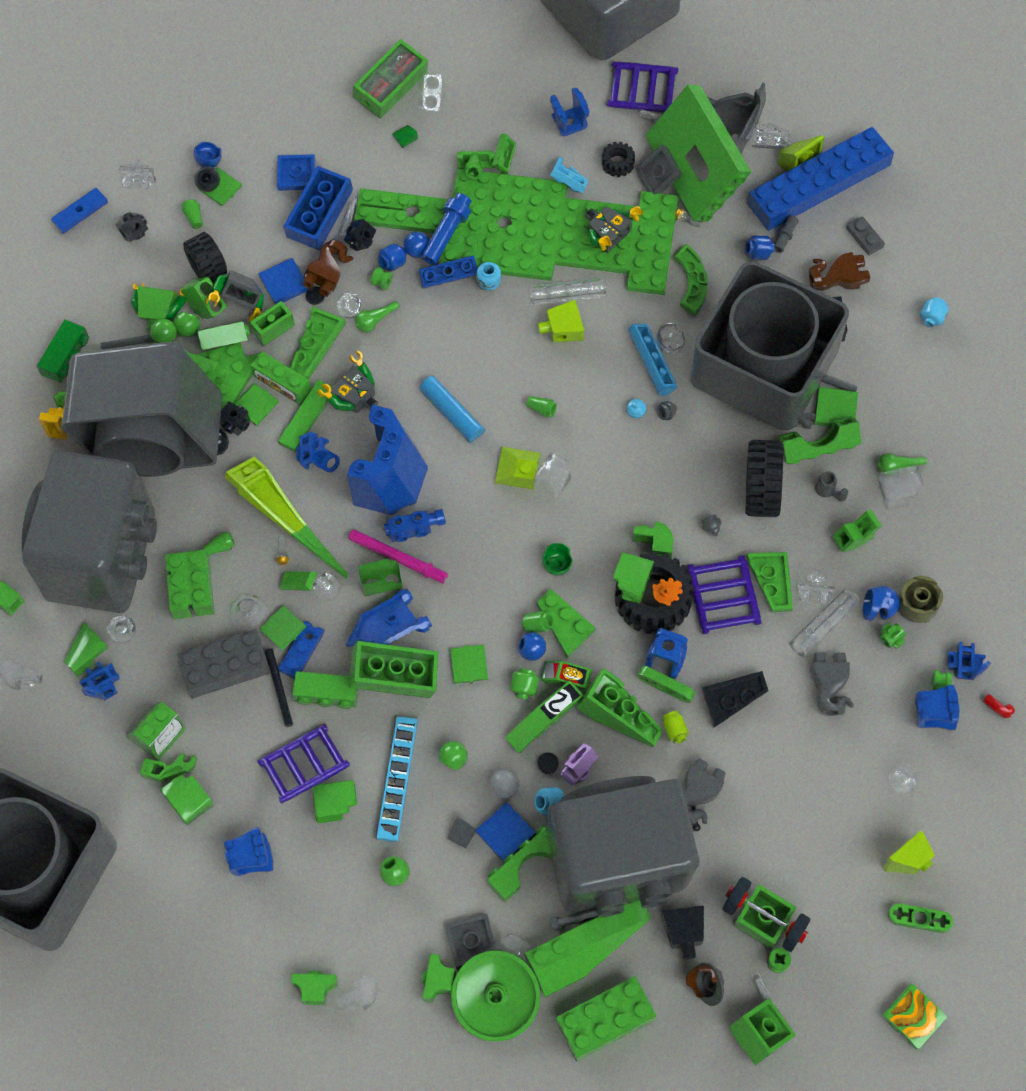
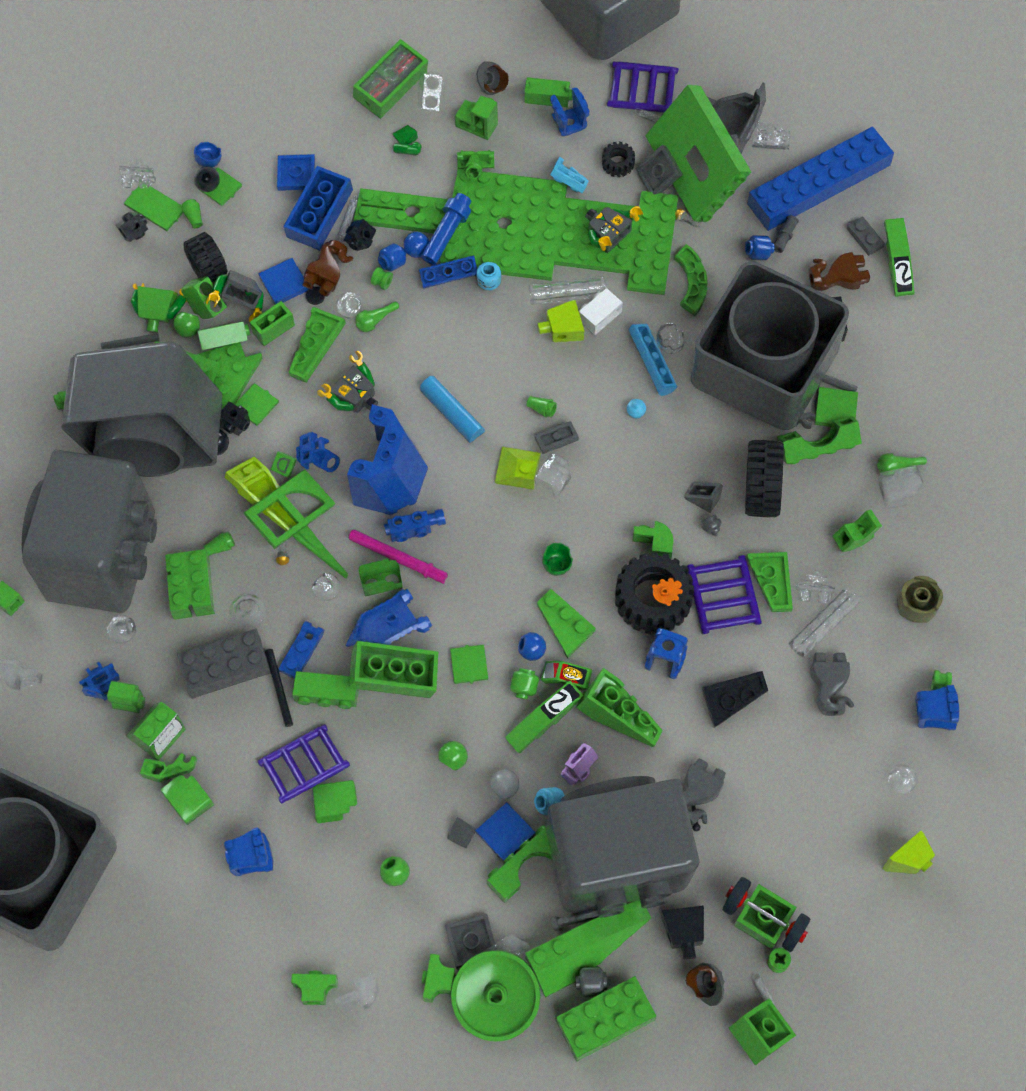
(52, 423): yellow arch -> none
(66, 343): green brick -> none
(79, 210): blue tile -> none
(84, 650): bright green slope -> none
(125, 697): none -> bright green brick
(155, 207): none -> bright green piece
(163, 330): bright green piece -> none
(281, 378): bright green brick -> none
(283, 464): none -> bright green tile
(283, 627): bright green piece -> none
(298, 580): bright green tile -> none
(299, 483): none -> bright green window
(304, 418): bright green tile -> none
(397, 779): tile -> none
(413, 149): none -> green arm
(478, 117): none -> bright green brick
(491, 78): none -> dark grey piece
(504, 153): bright green tile -> none
(537, 621): bright green brick -> none
(540, 90): none -> bright green brick
(548, 763): black piece -> none
(556, 437): none -> dark grey plate
(591, 981): none -> dark grey head
(600, 311): none -> white piece
(633, 576): bright green piece -> none
(666, 410): dark grey plate -> none
(666, 684): bright green beam -> none
(675, 727): lime brick -> none
(704, 495): none -> dark grey slope
(800, 152): lime slope -> none
(827, 486): dark grey piece -> none
(881, 600): blue helmet -> none
(892, 635): bright green gear -> none
(899, 257): none -> bright green slope
(914, 1016): slope -> none
(934, 312): medium azure head -> none
(936, 927): bright green beam -> none
(960, 662): blue piece -> none
(1004, 711): red arm -> none

